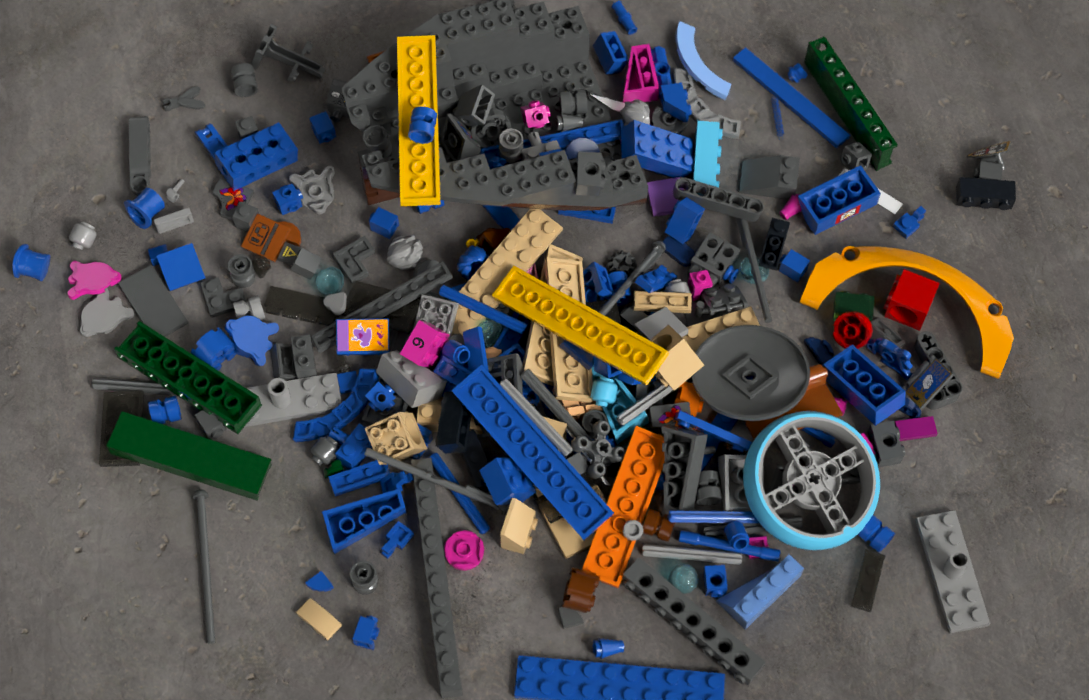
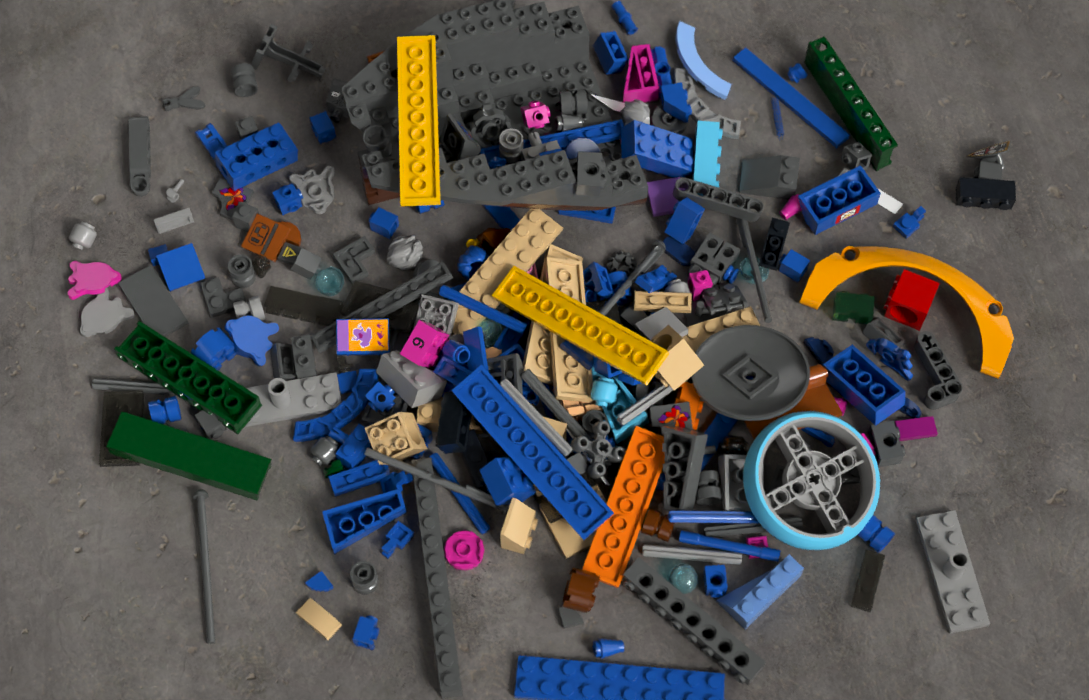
(30, 263): blue piece -> none
(144, 207): blue piece -> none
(336, 303): light grey tile -> none
(422, 125): blue wheel -> none
(474, 106): dark grey torso -> none
(633, 530): light grey tile -> none
(686, 420): blue plate -> none
(737, 535): blue brick -> none
(852, 329): red cylinder -> none
(927, 381): piece -> none

